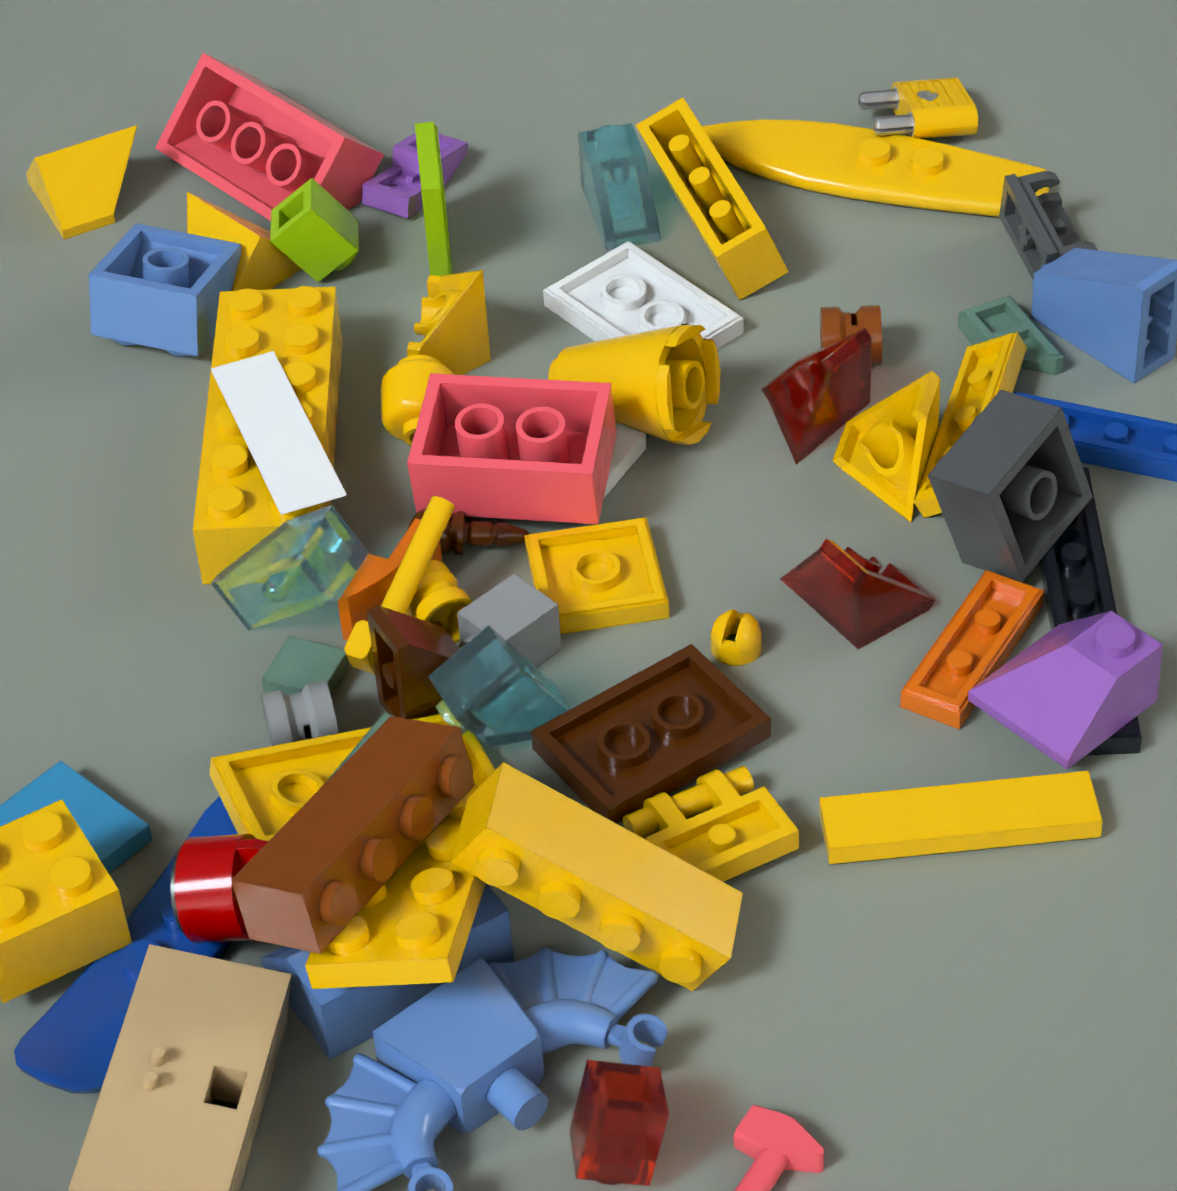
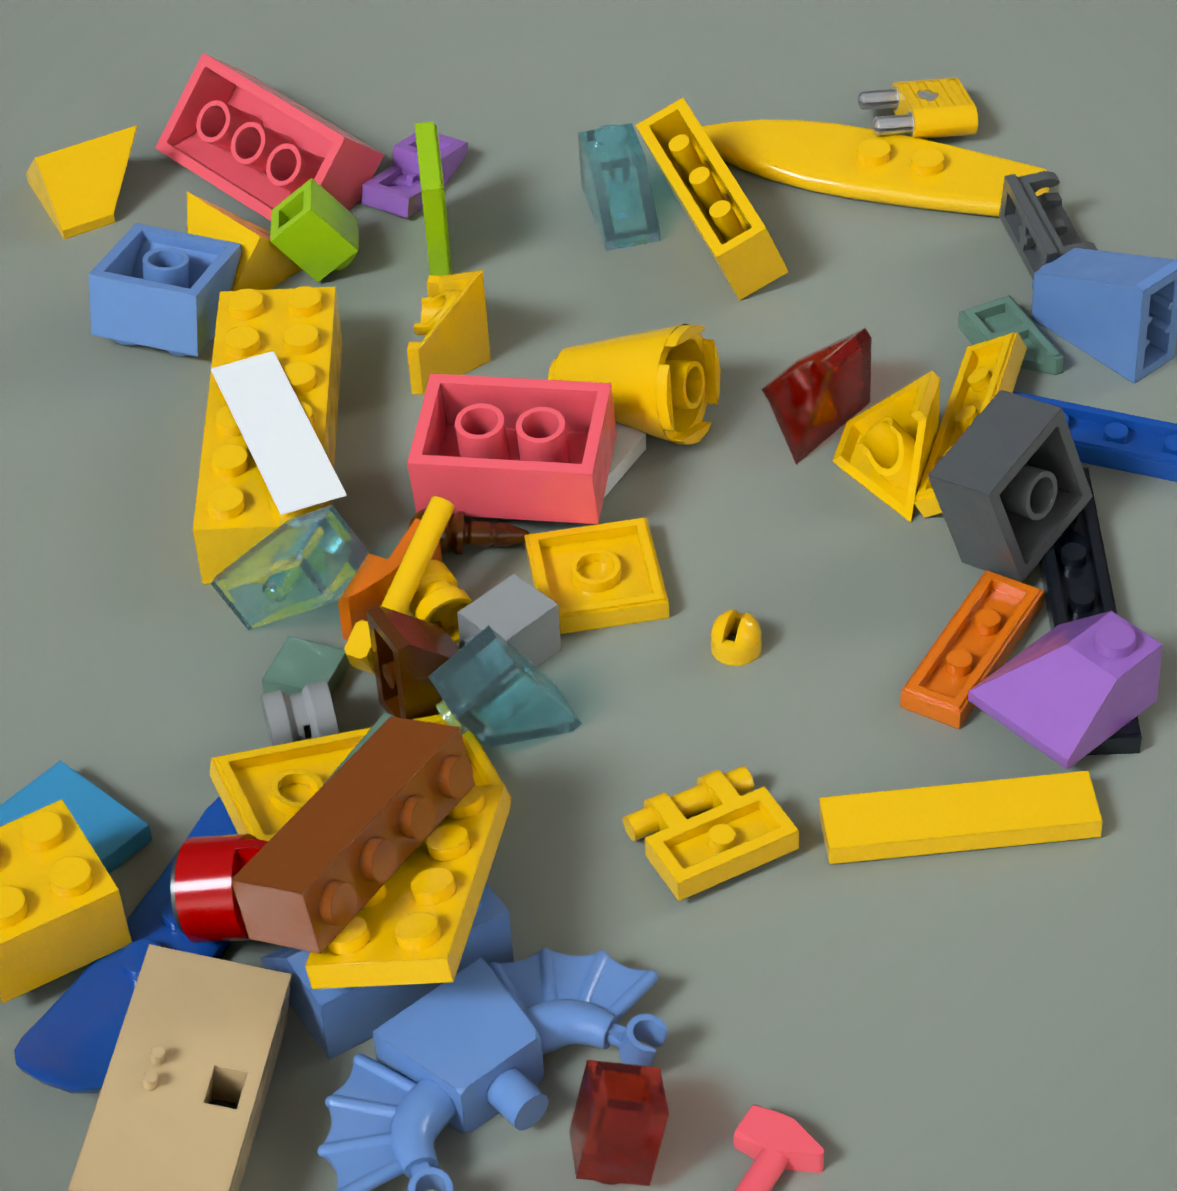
(404, 392): yellow head -> none
(597, 877): yellow brick -> none
(636, 294): white tile -> none
(651, 734): reddish brown plate -> none
(839, 324): dark orange wheel -> none
(855, 595): clear red slope -> none

